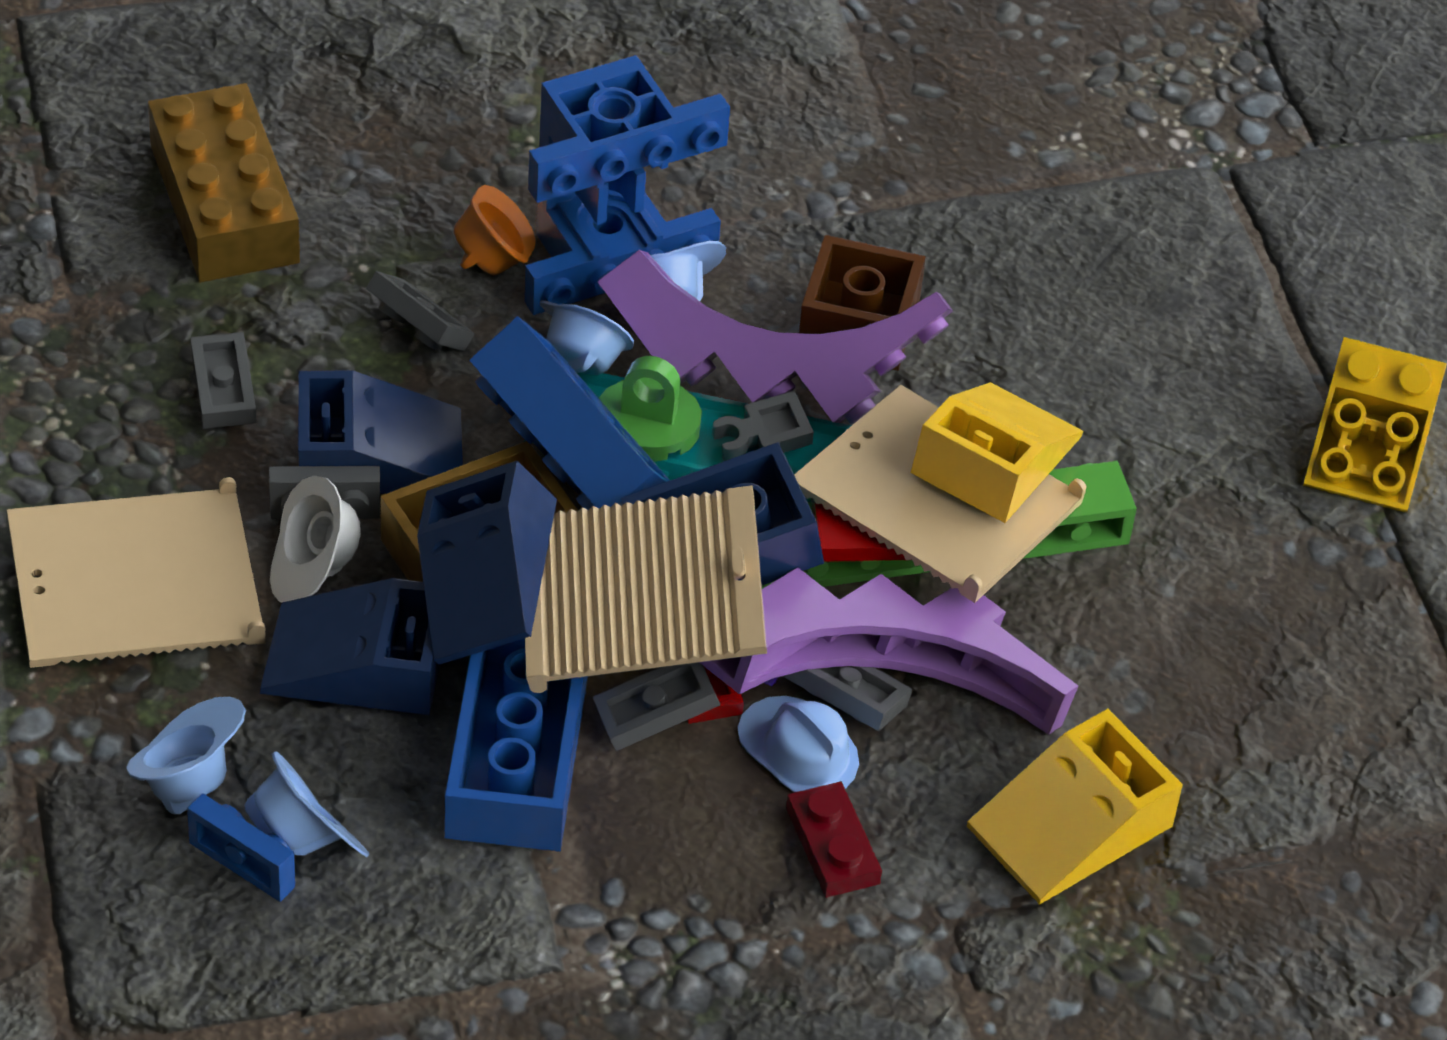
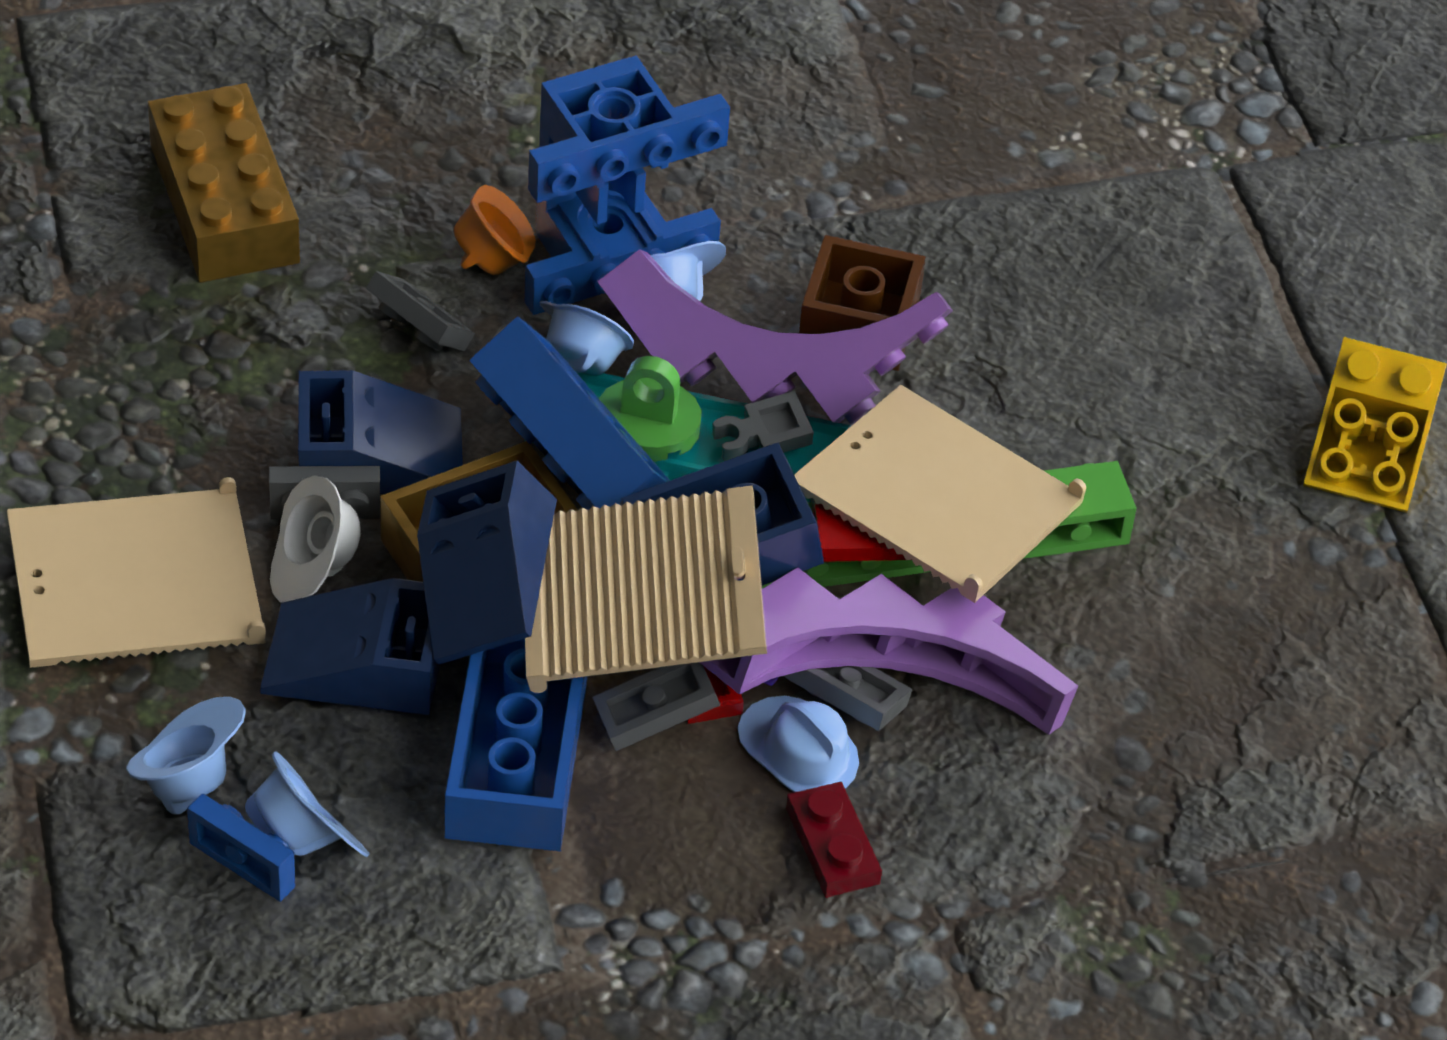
(223, 380): dark grey plate -> none
(991, 448): yellow slope -> none
(1078, 807): yellow slope -> none

